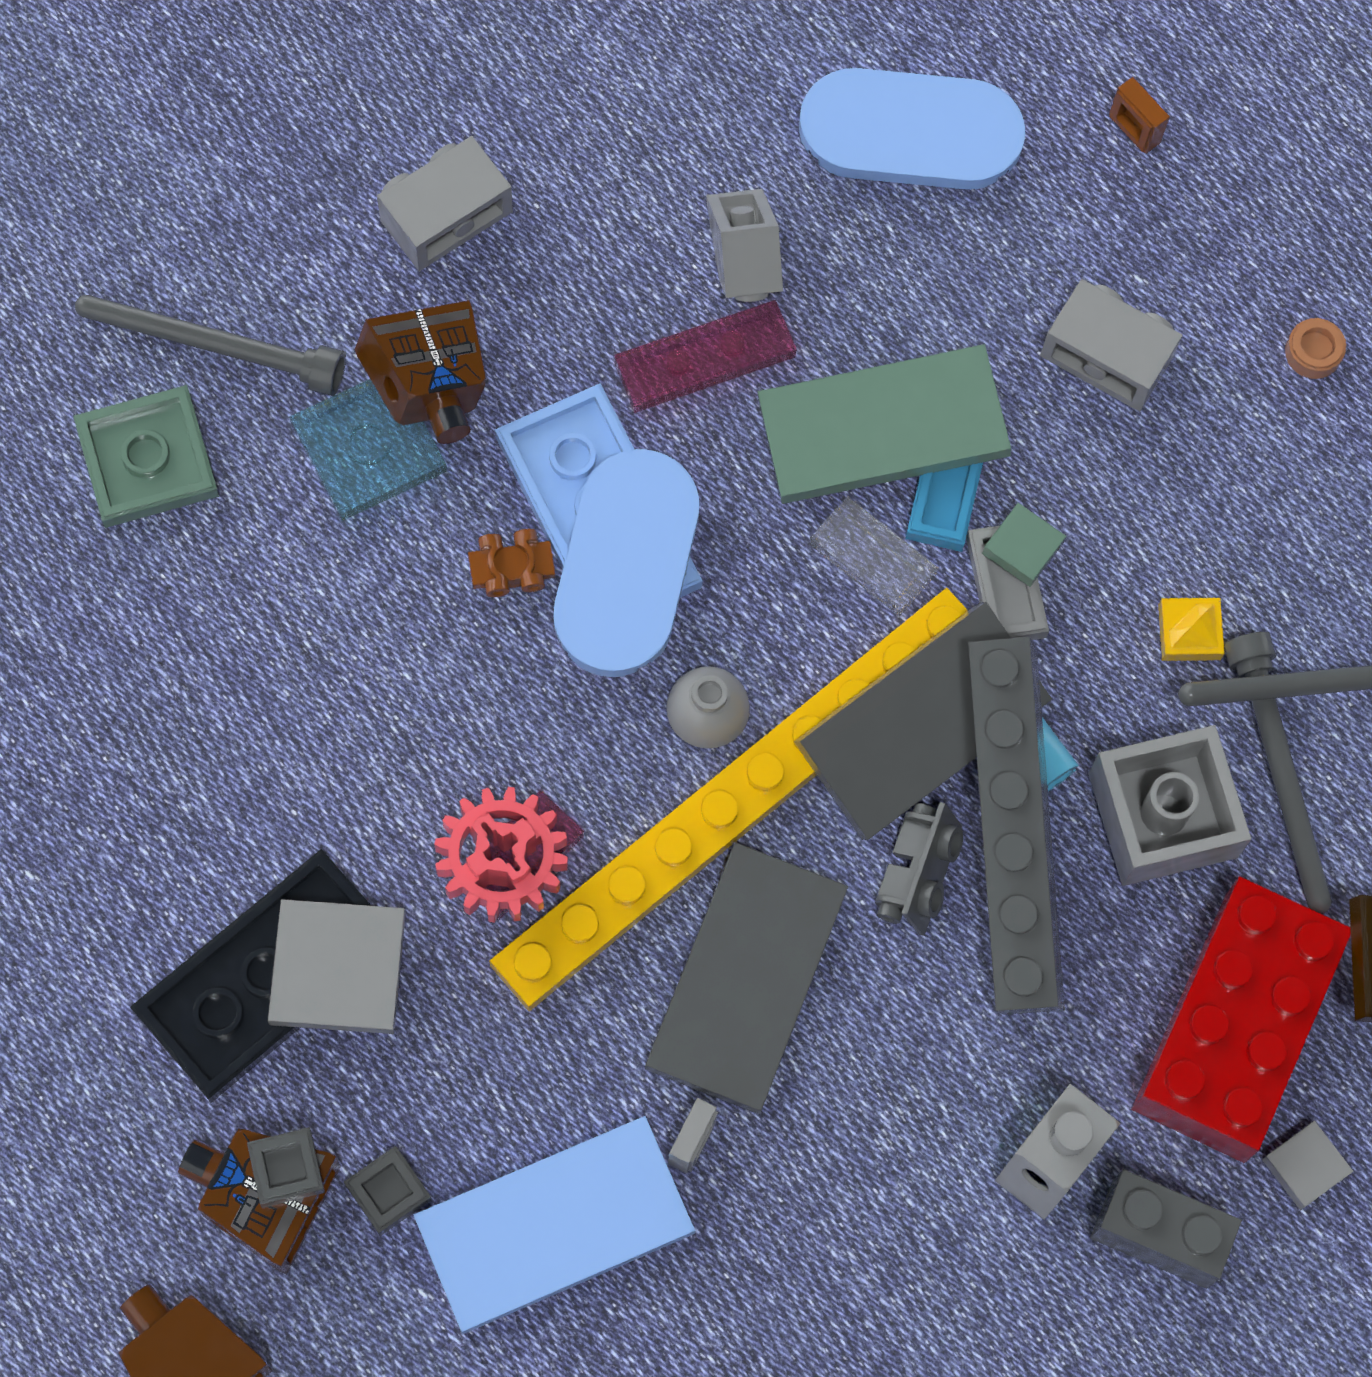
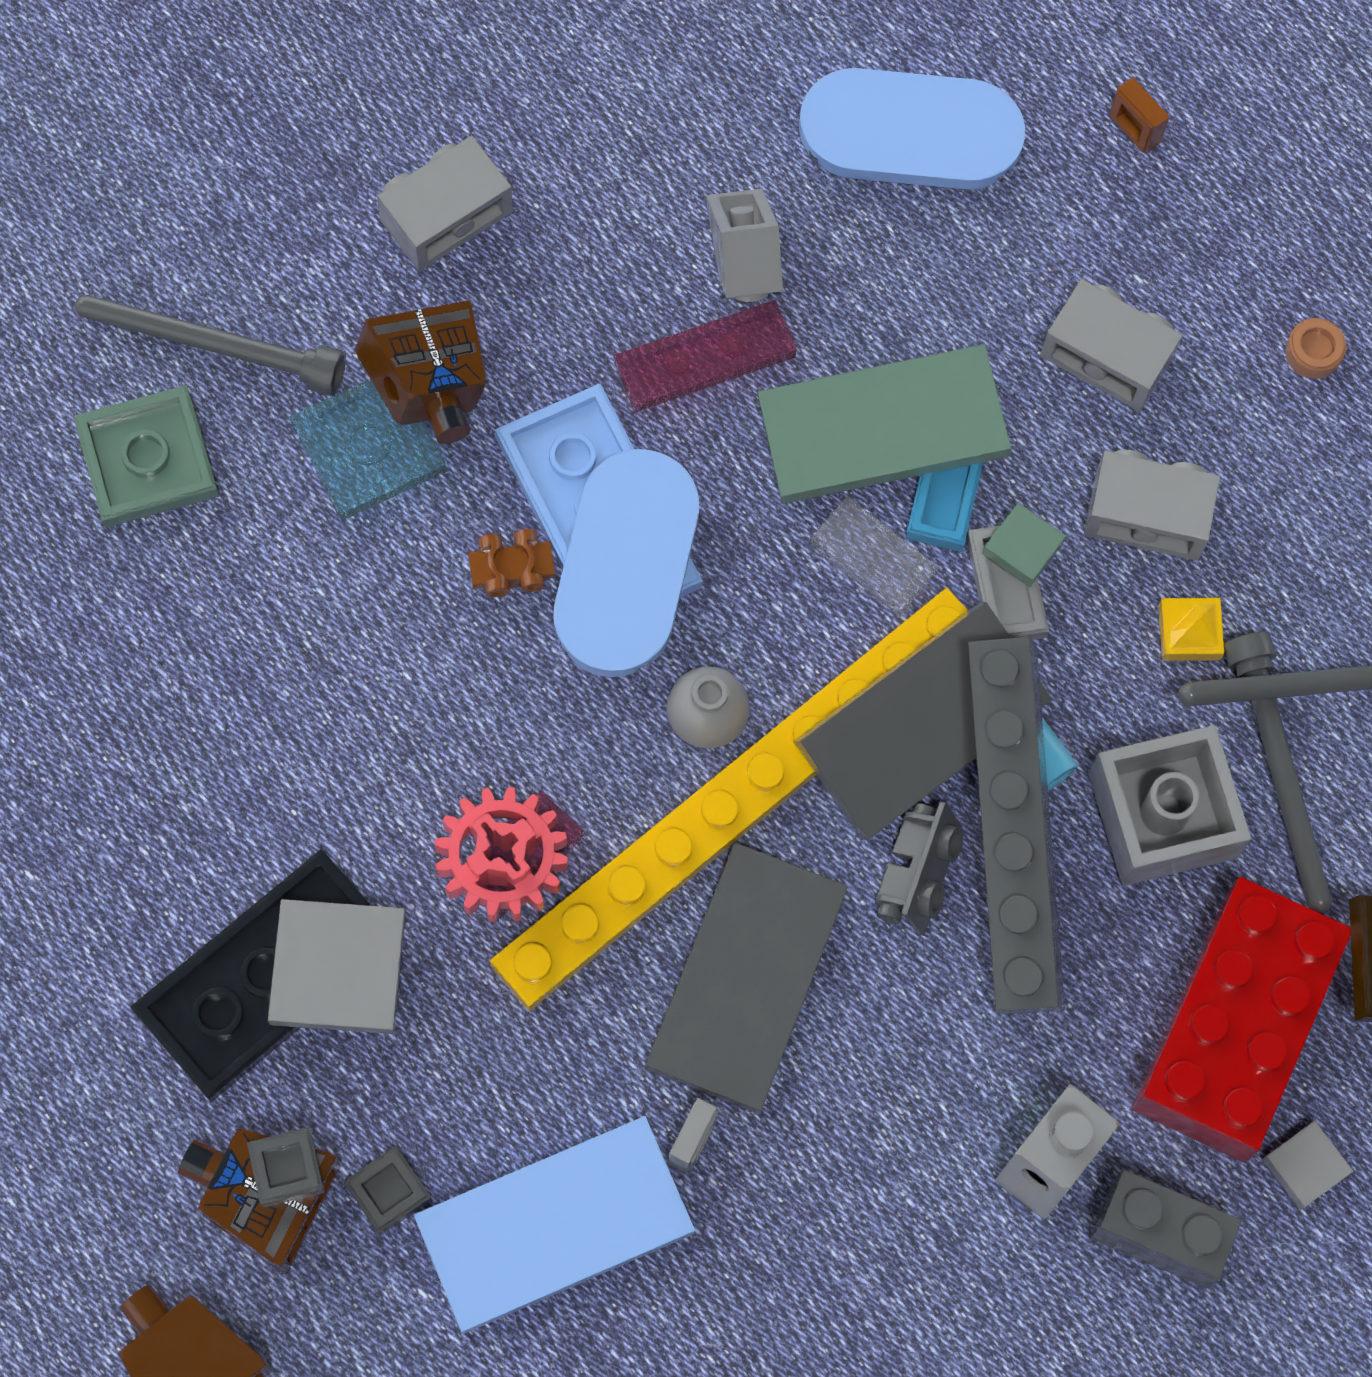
(1152, 504): none -> light grey brick

